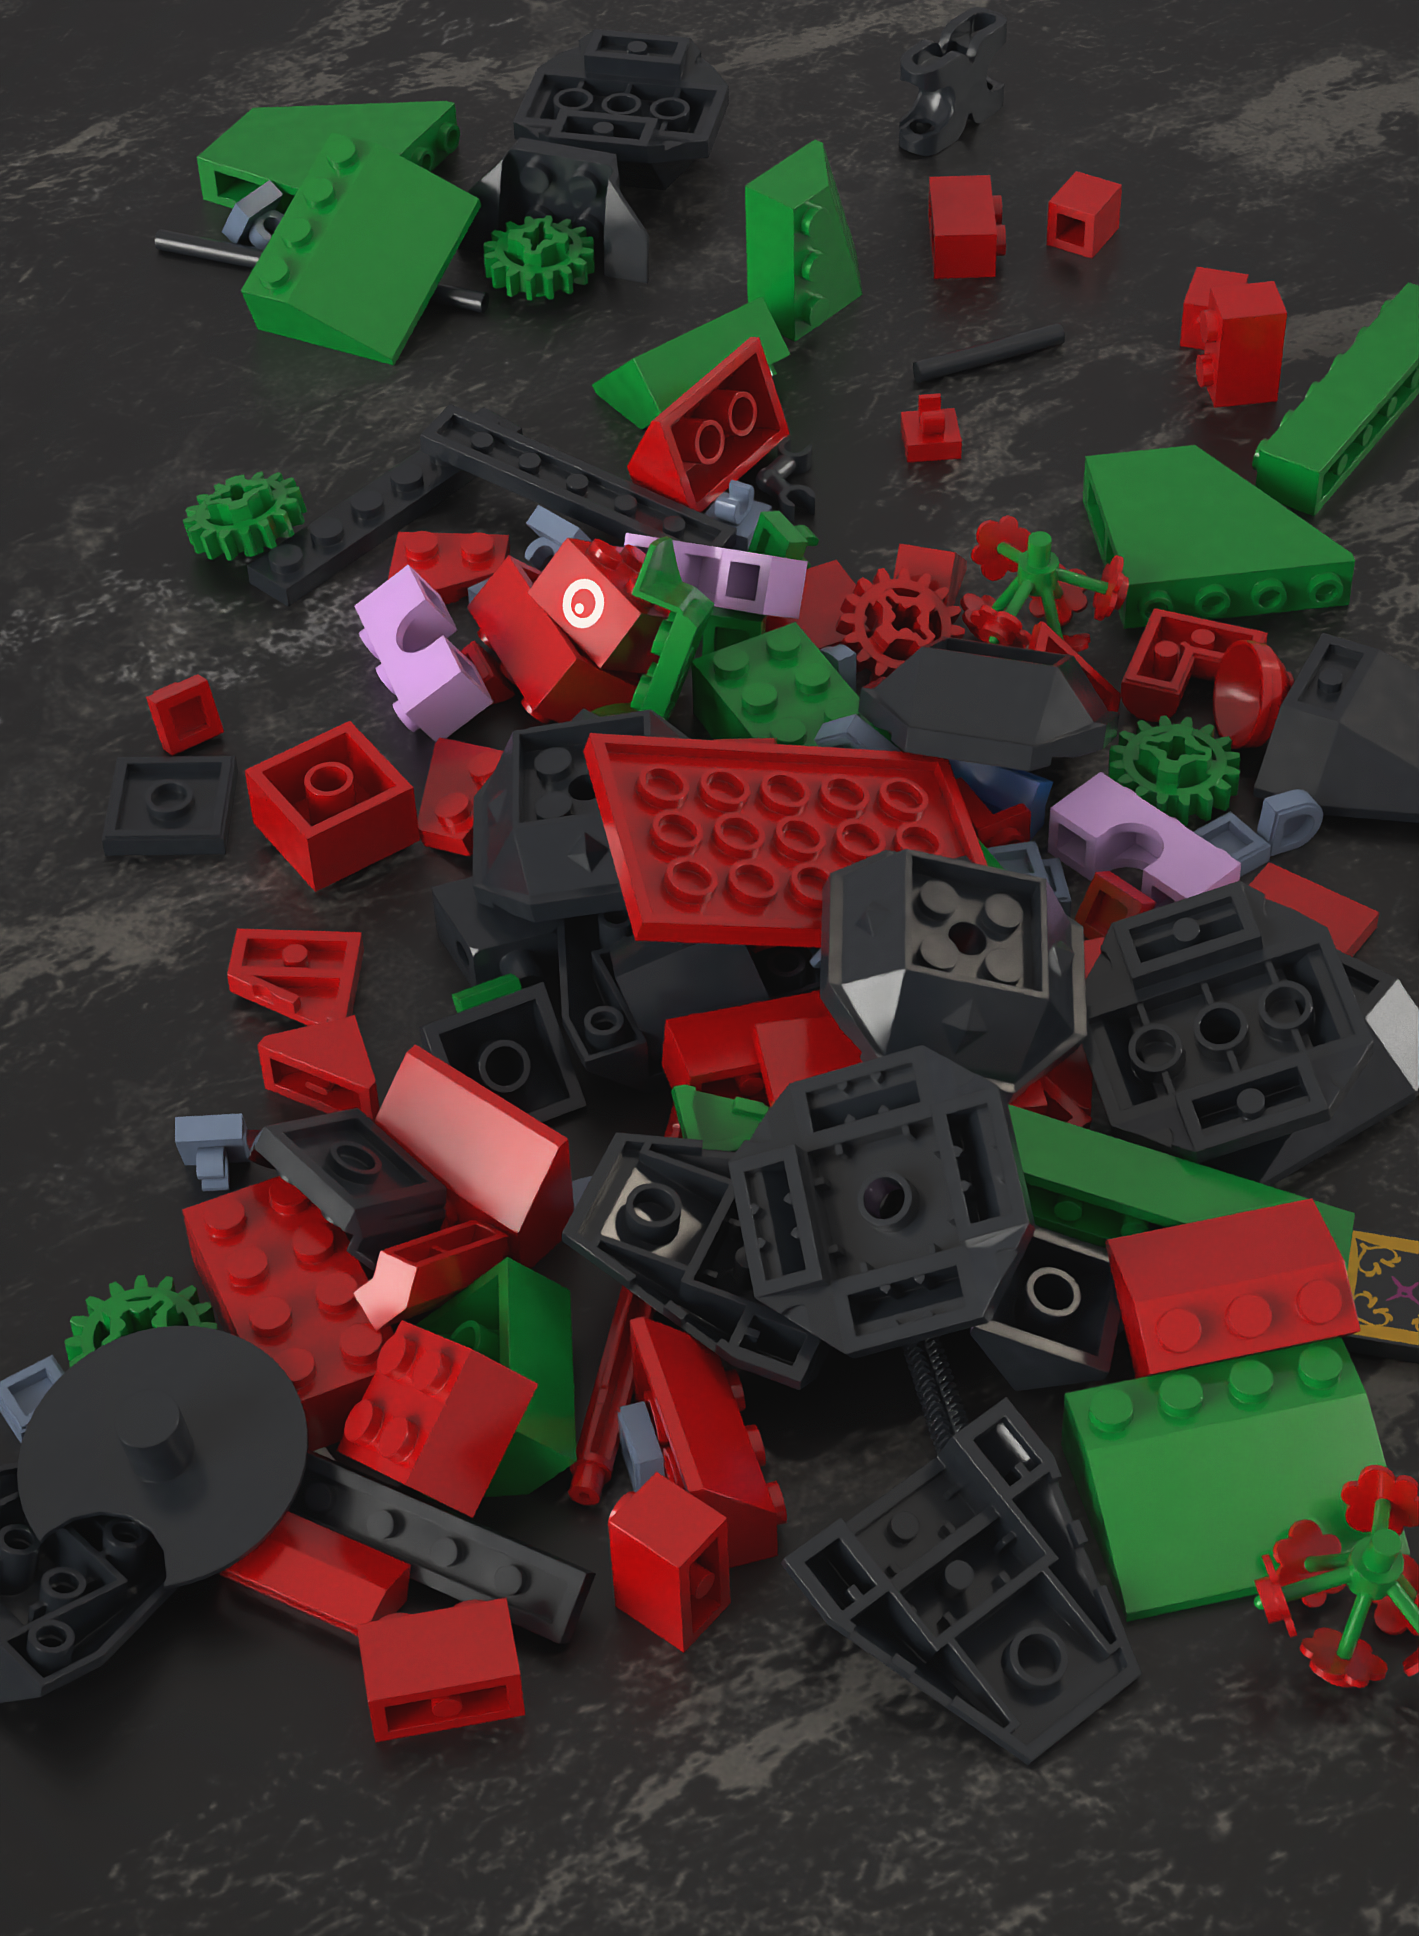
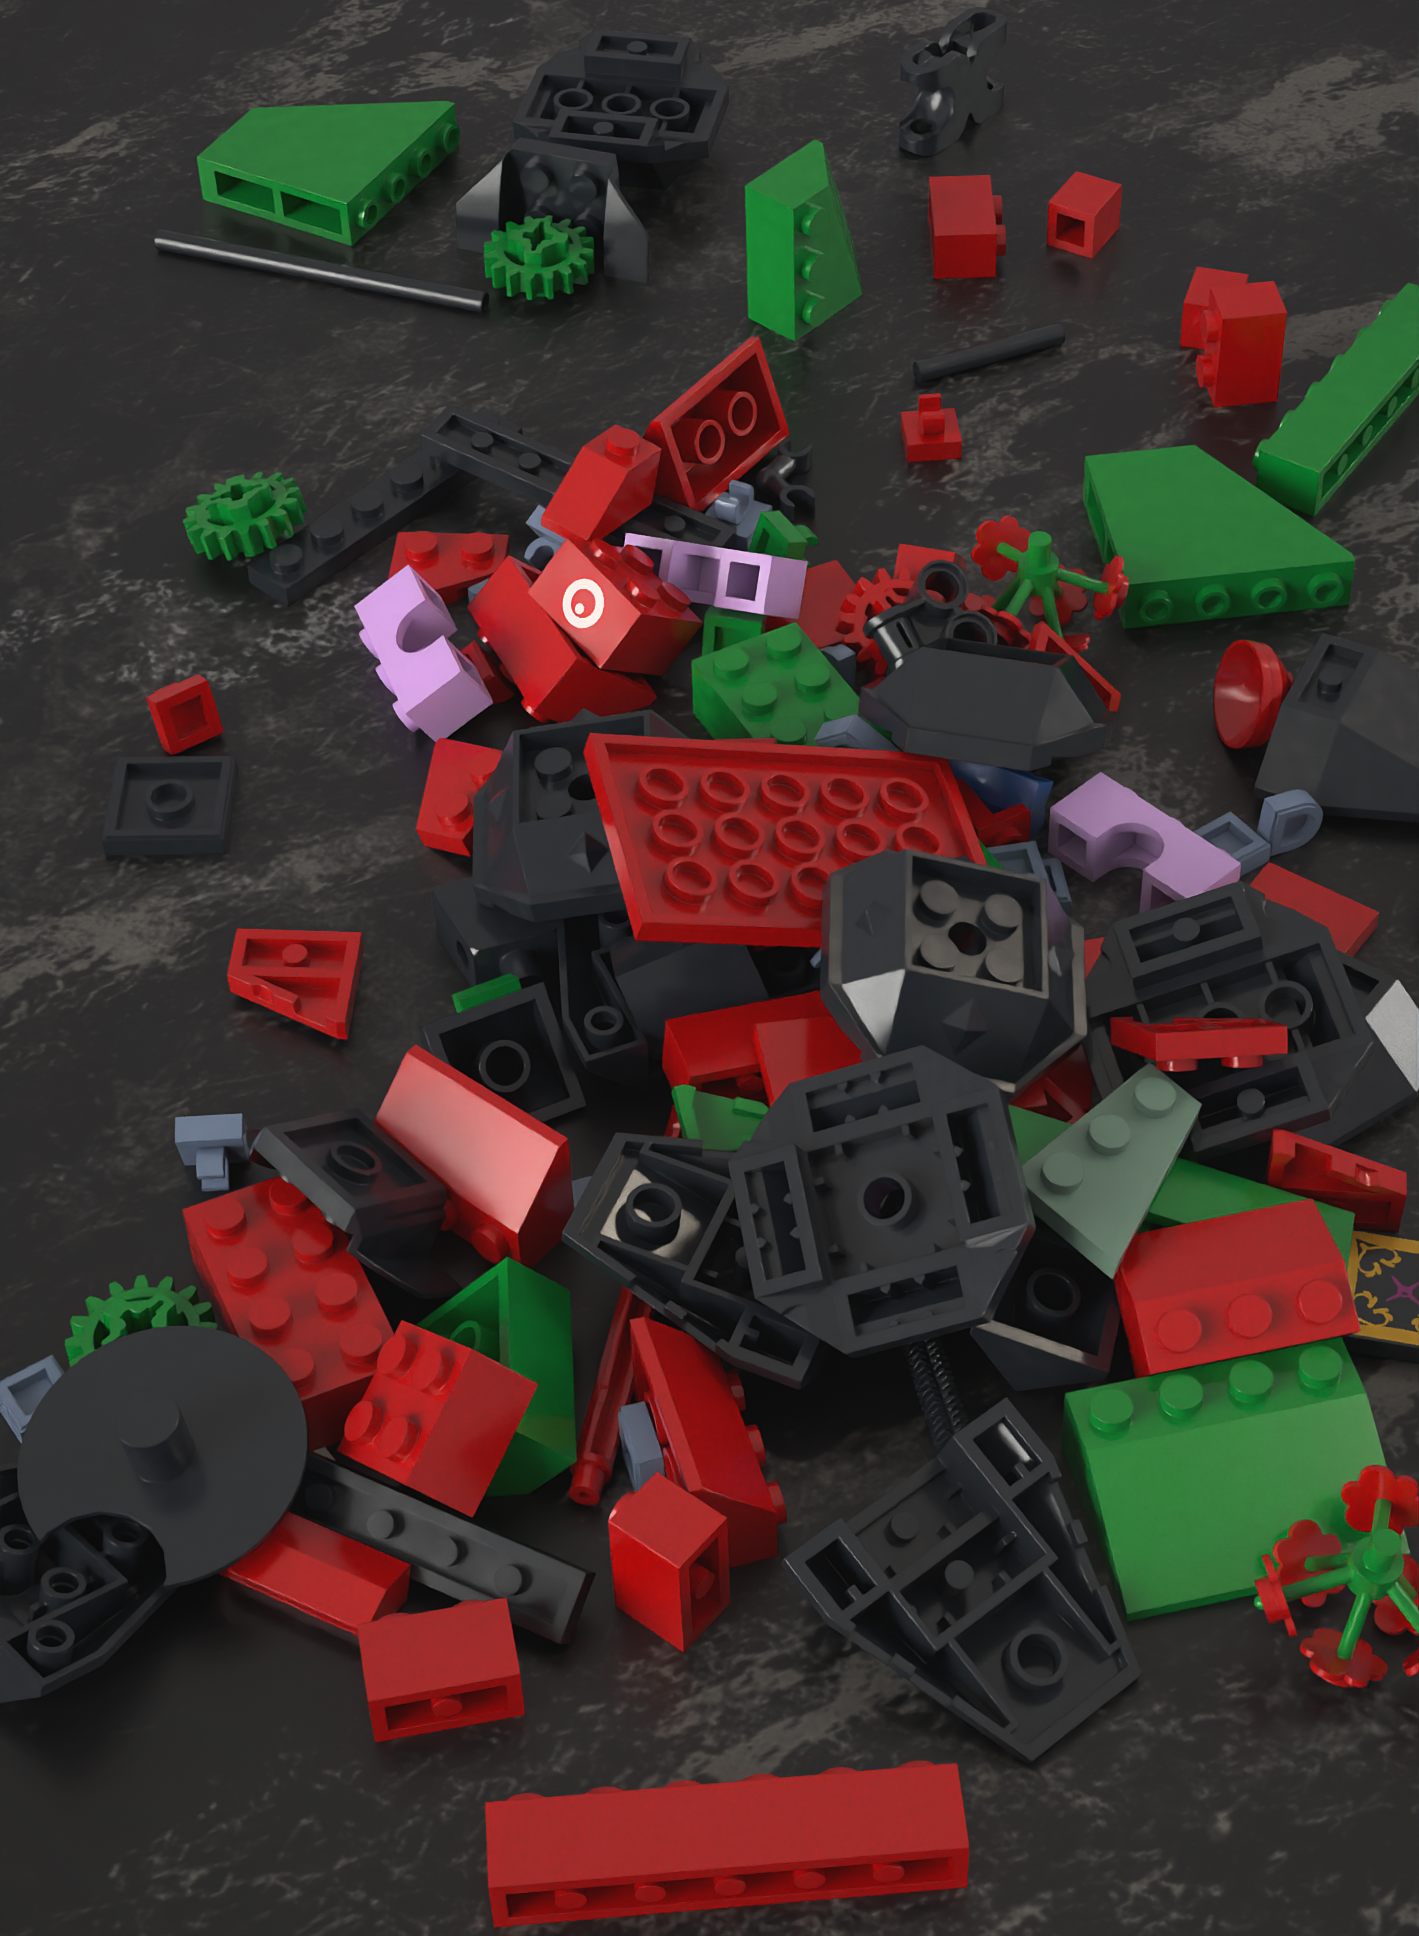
(253, 215): sand blue tile -> none
(321, 1067): red slope -> none
(332, 805): red brick -> none
(358, 251): green slope -> none
(429, 1271): red piece -> none
(604, 486): none -> red slope
(662, 375): green slope -> none
(676, 638): green piece -> none
(726, 1844): none -> red brick
(922, 620): none -> black piece
(1109, 901): red tile -> none
(1110, 1164): none -> sand green wing
(1170, 654): red brick -> none
(1177, 767): green gear -> none
(1183, 1042): none -> red wing
(1338, 1179): none -> red wing

